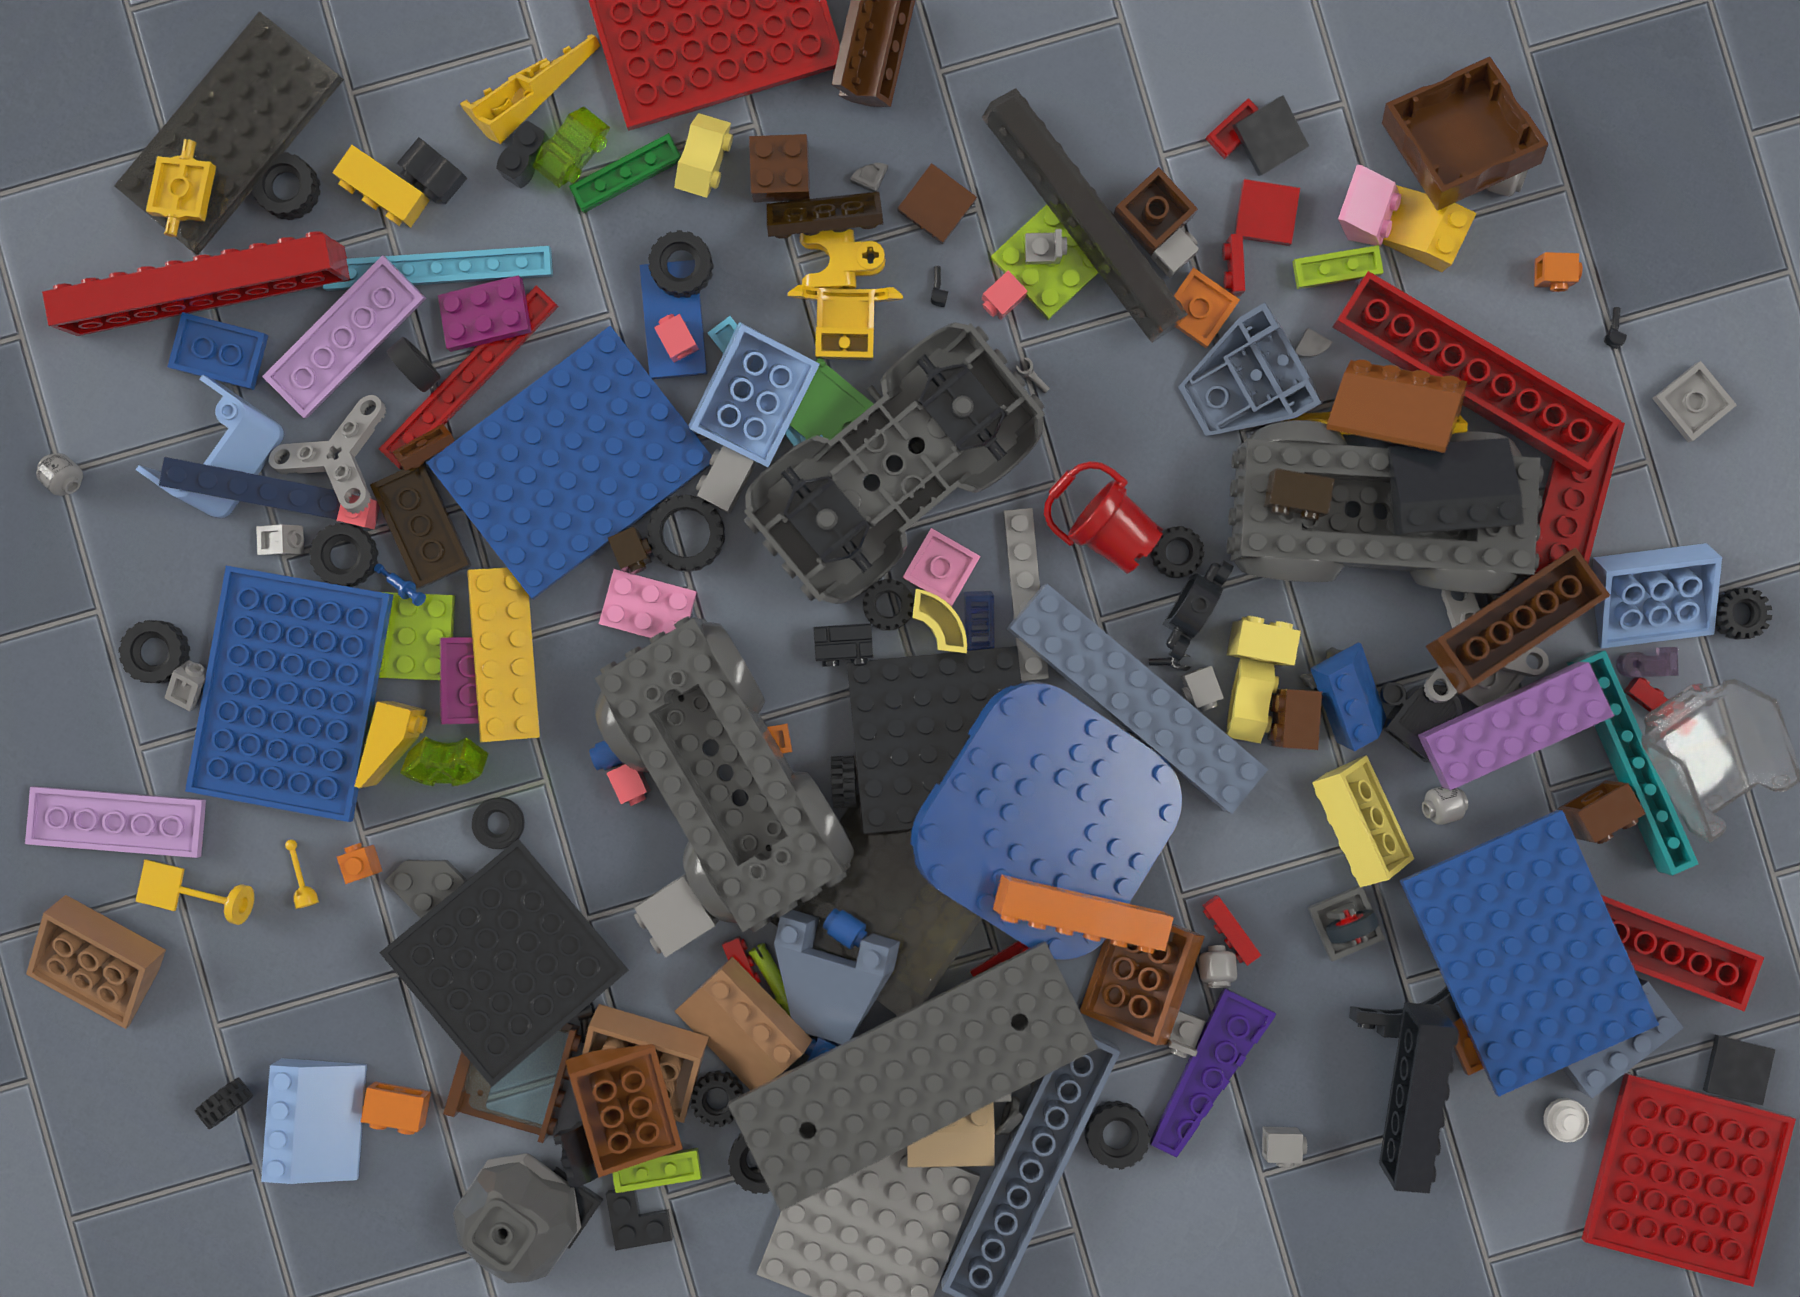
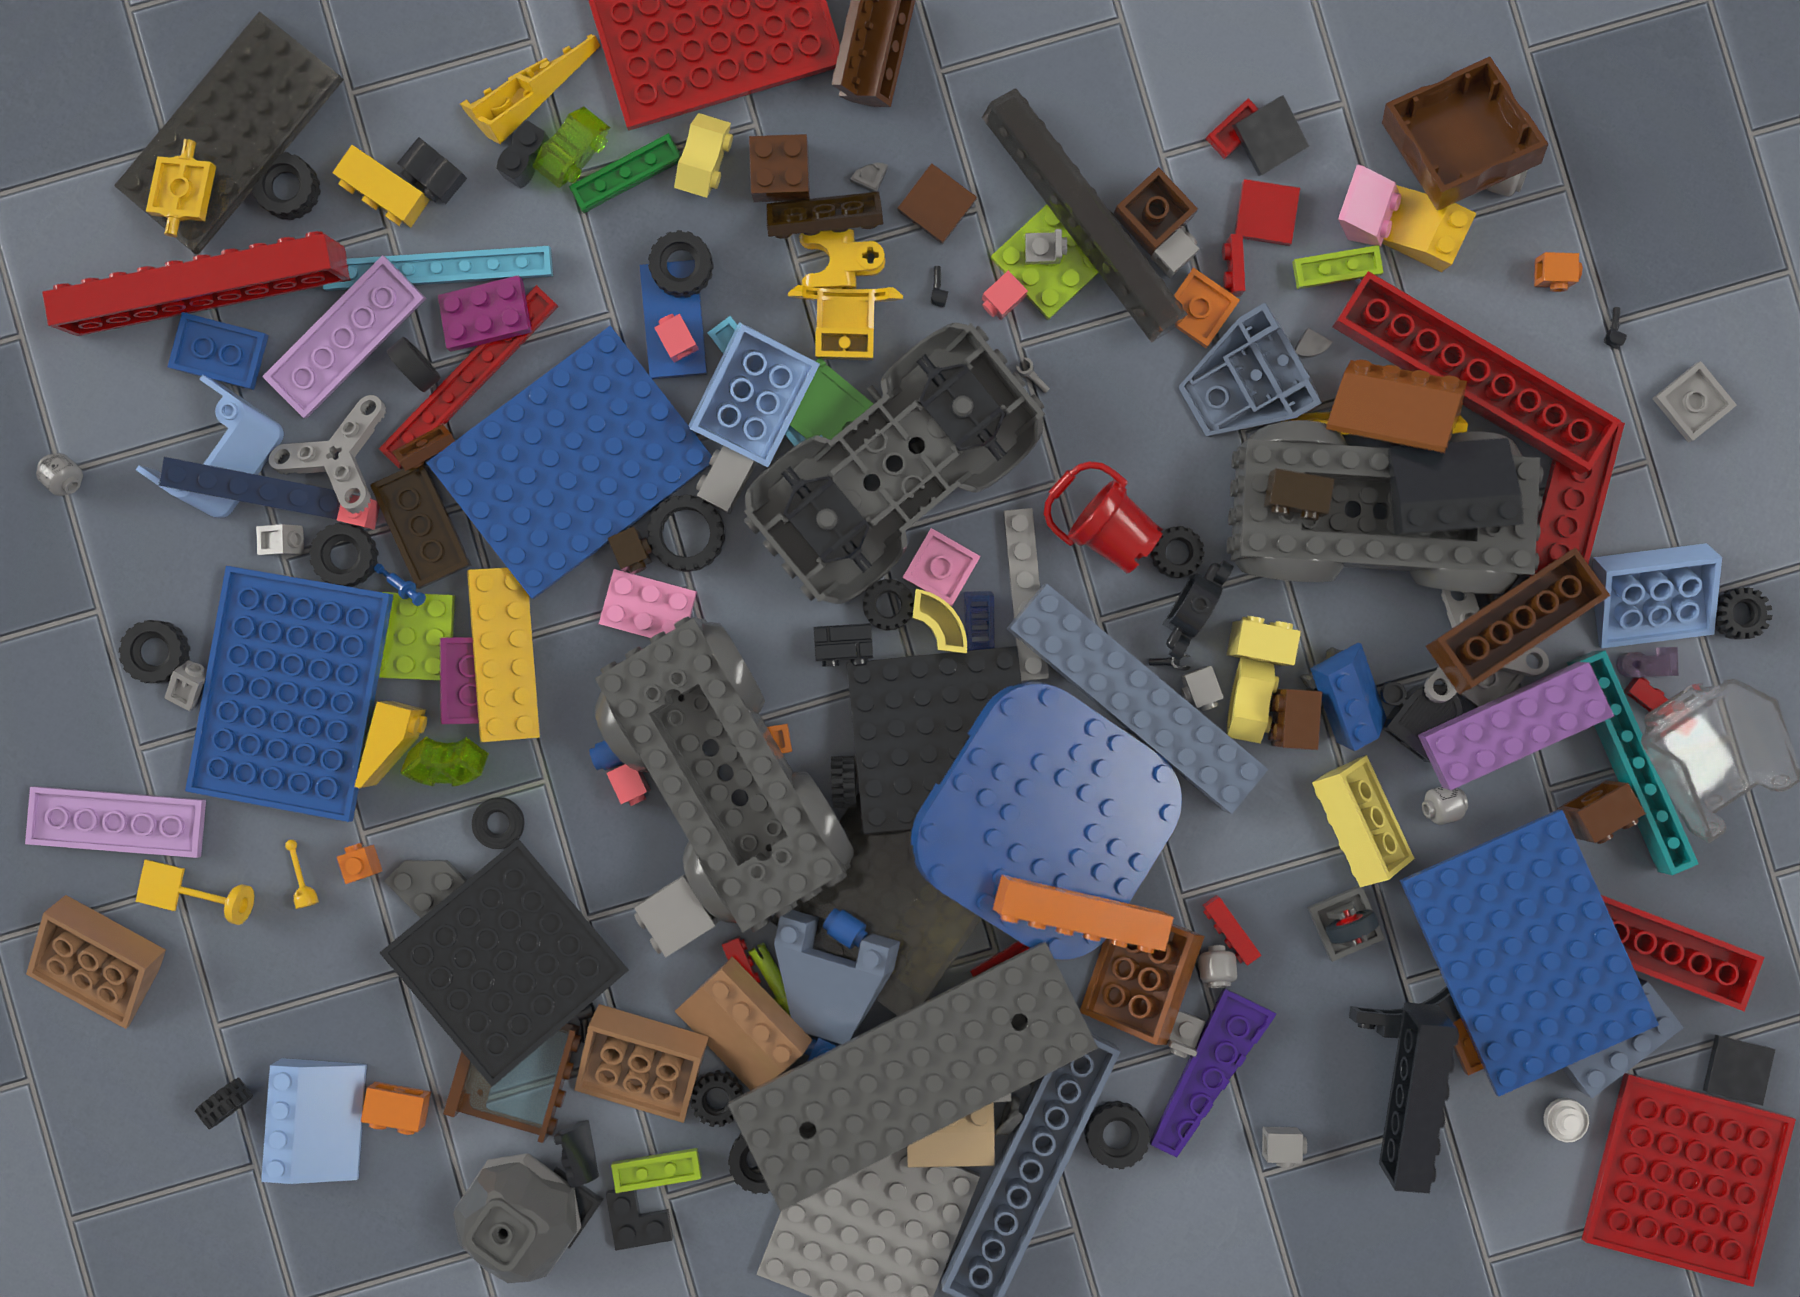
(623, 1106): dark orange slope -> none

